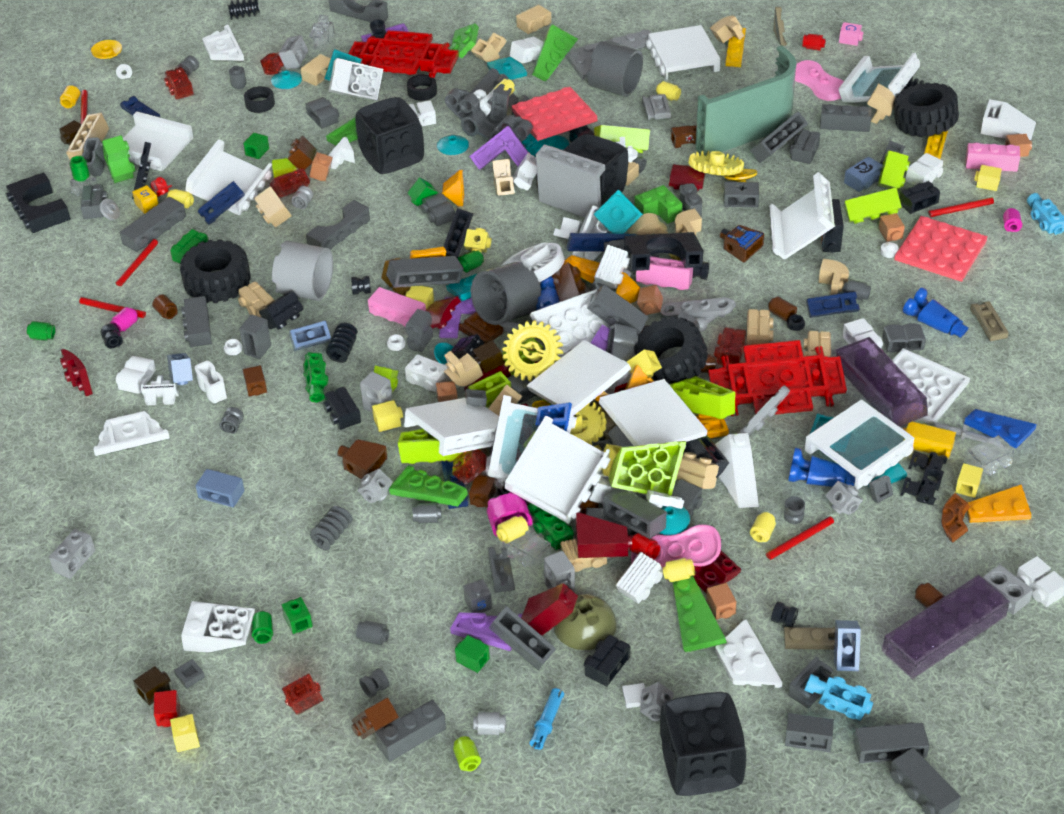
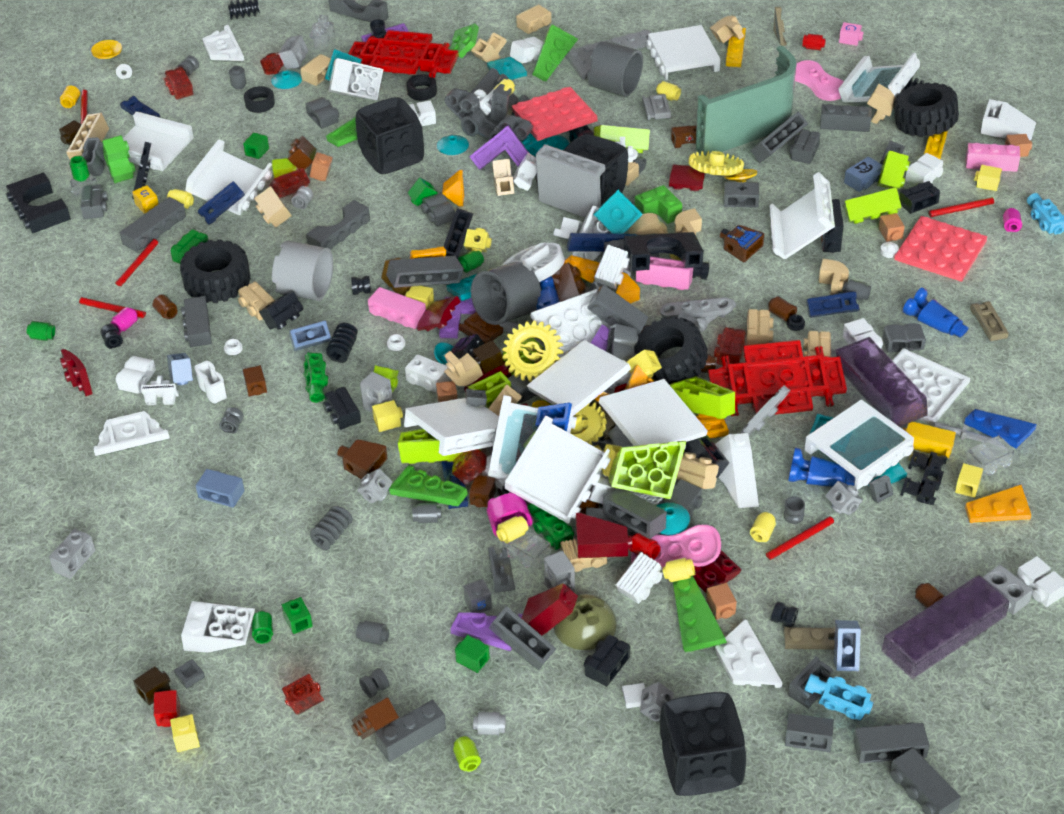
(109, 209): light grey piece -> none
(159, 186): red hinge -> none
(255, 336): dark grey brick -> none
(342, 152): white slope -> none
(419, 330): dark grey brick -> none
(544, 724): dark azure pin -> none
(650, 300): nougat brick -> none
(660, 499): white plate -> none
(690, 198): dark grey brick -> none
(953, 517): dark orange tile -> none

